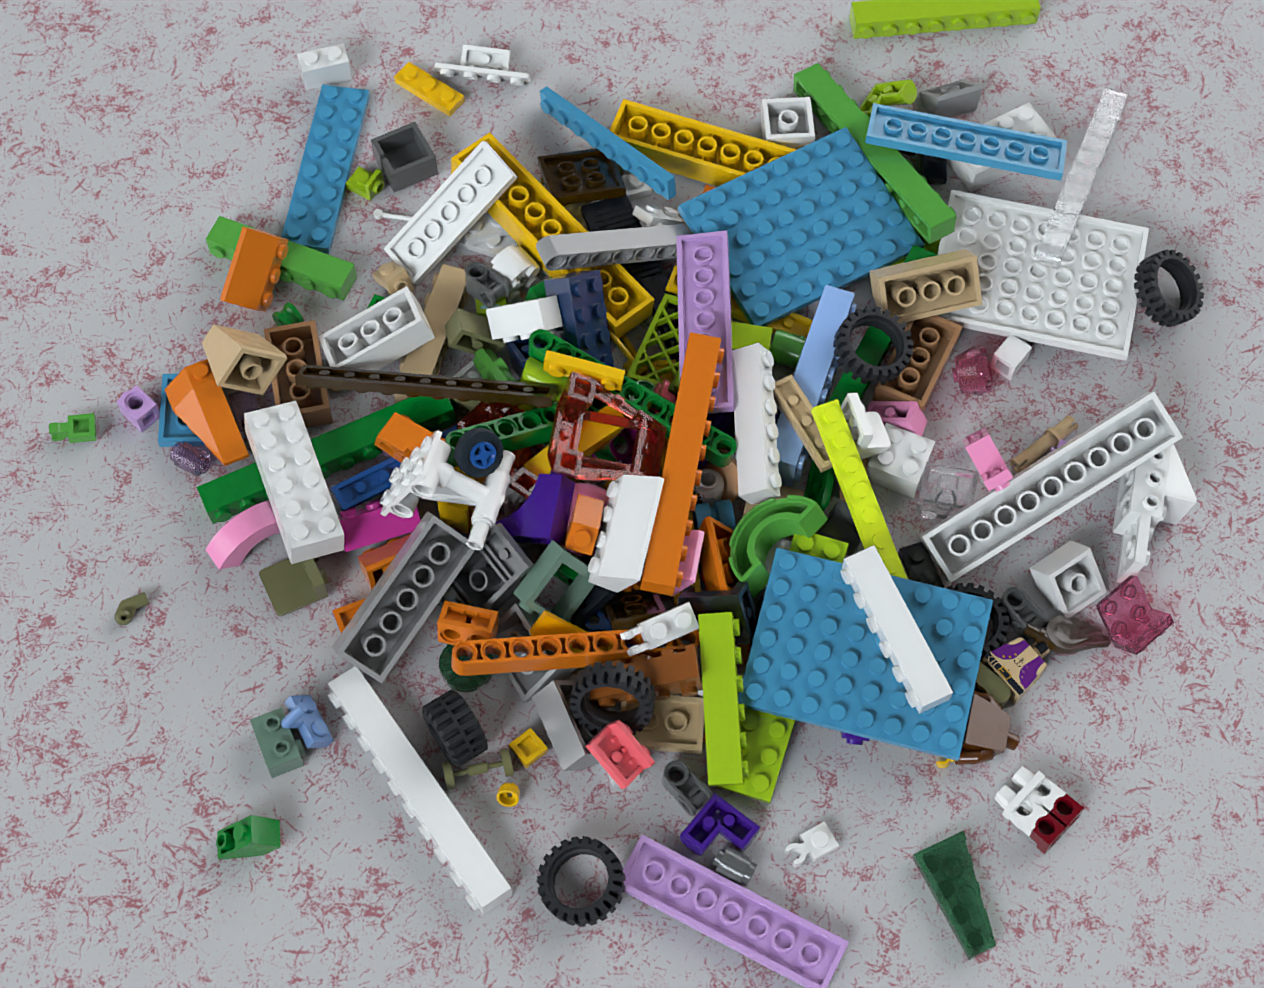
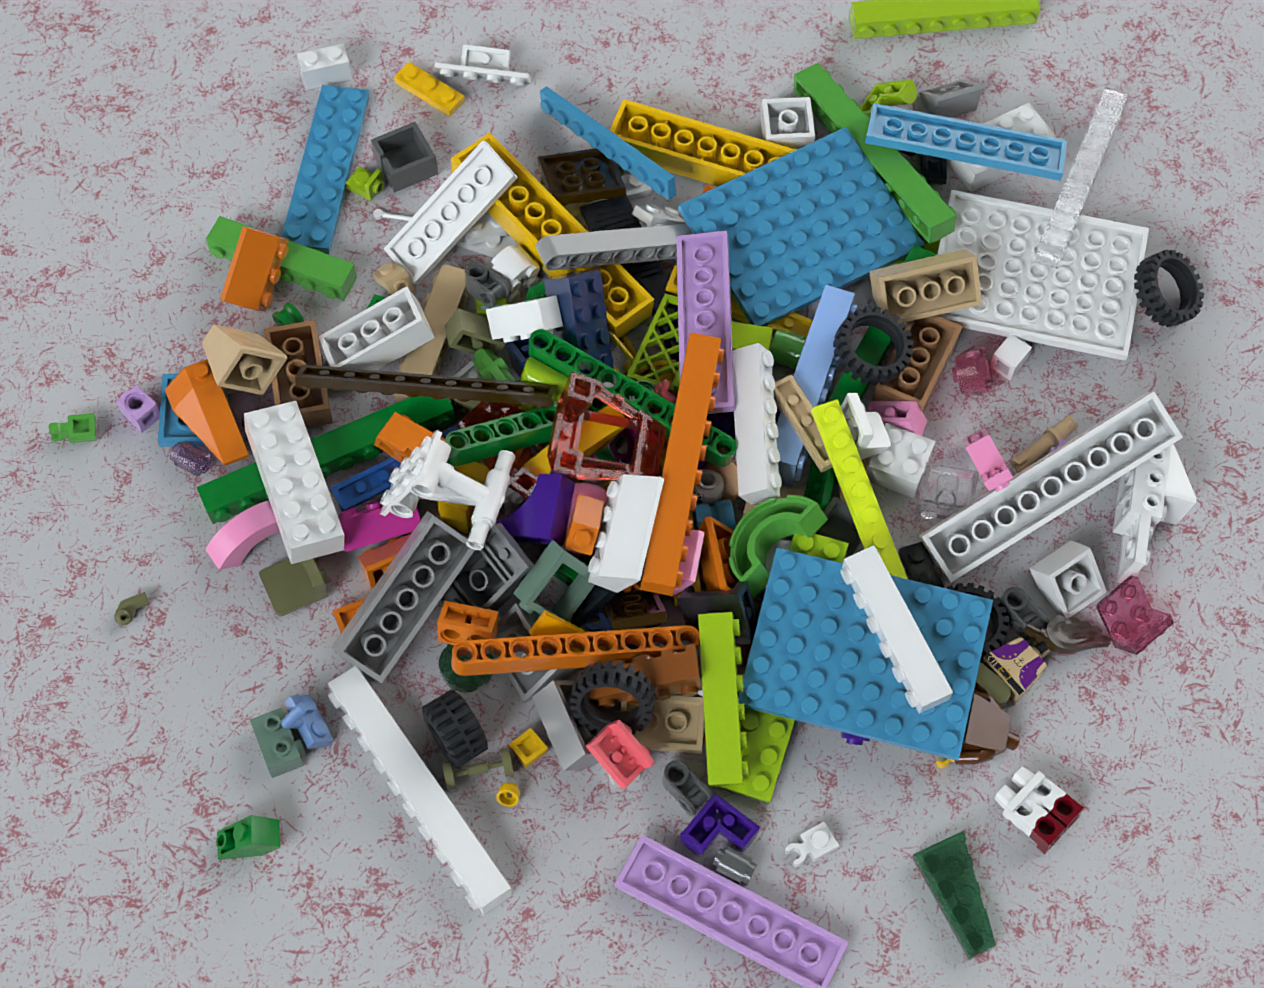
(488, 456): black wheel -> none
(561, 855): black tyre -> none
(562, 365): yellow plate -> none
(662, 628): white hinge -> none

